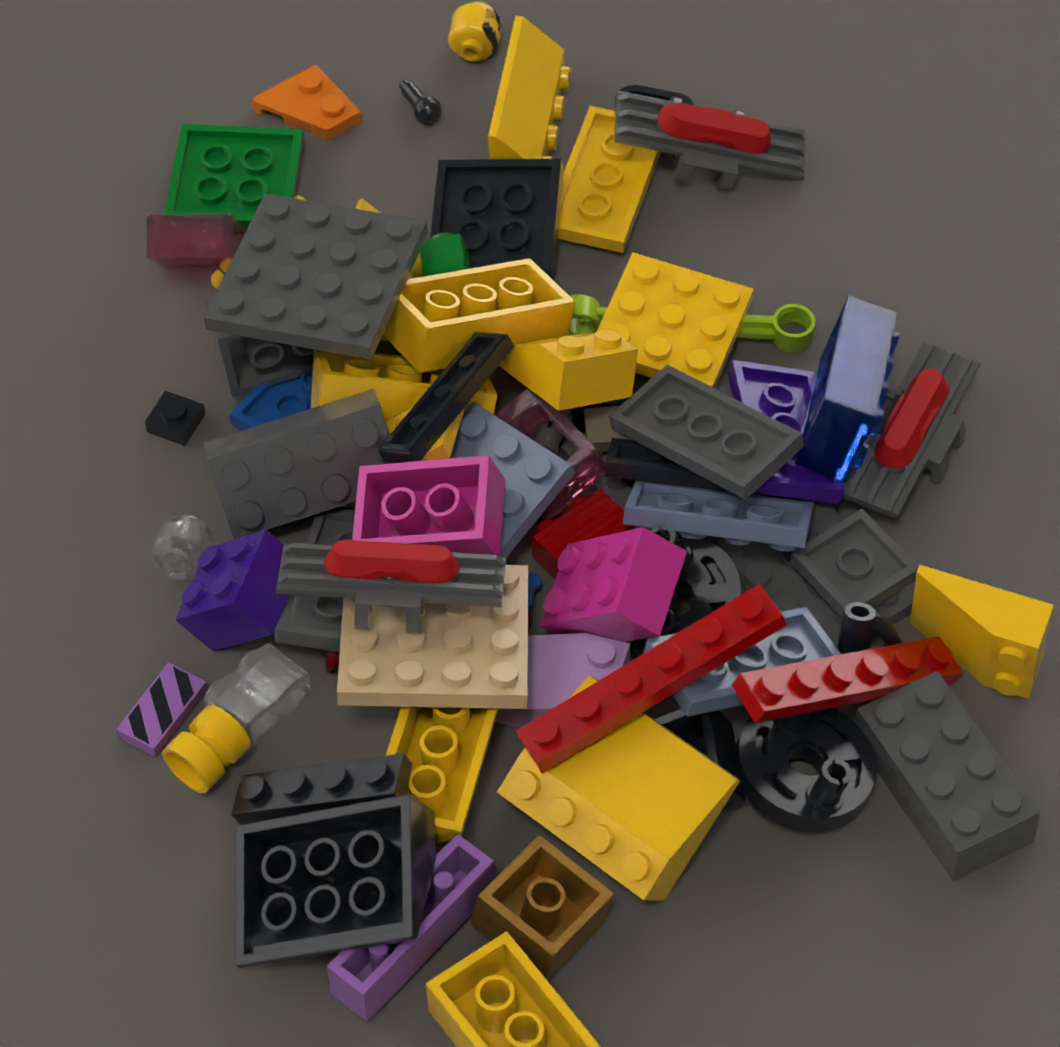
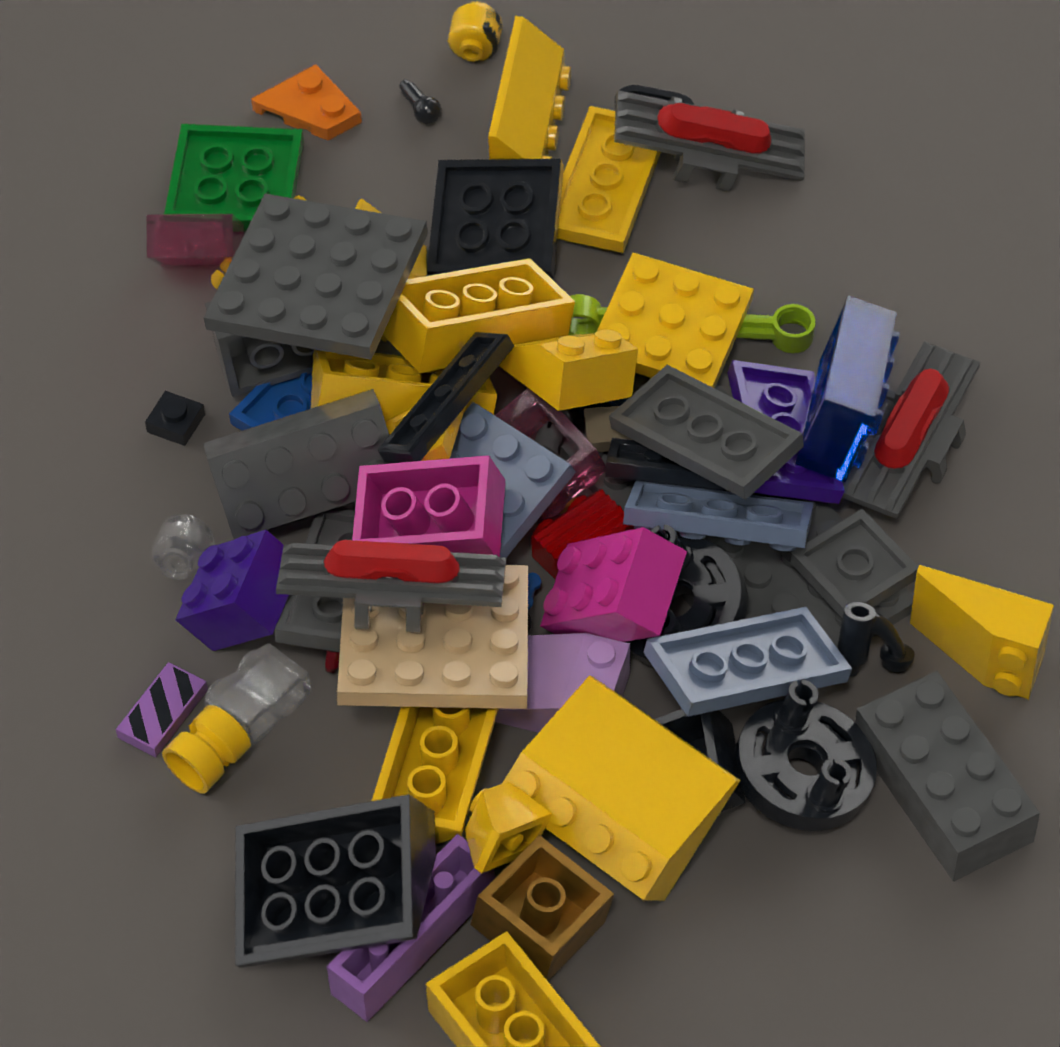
(320, 787): black plate -> none
(444, 254): green brick -> none
(503, 825): none -> yellow slope
(651, 678): red plate -> none
(842, 678): red plate -> none

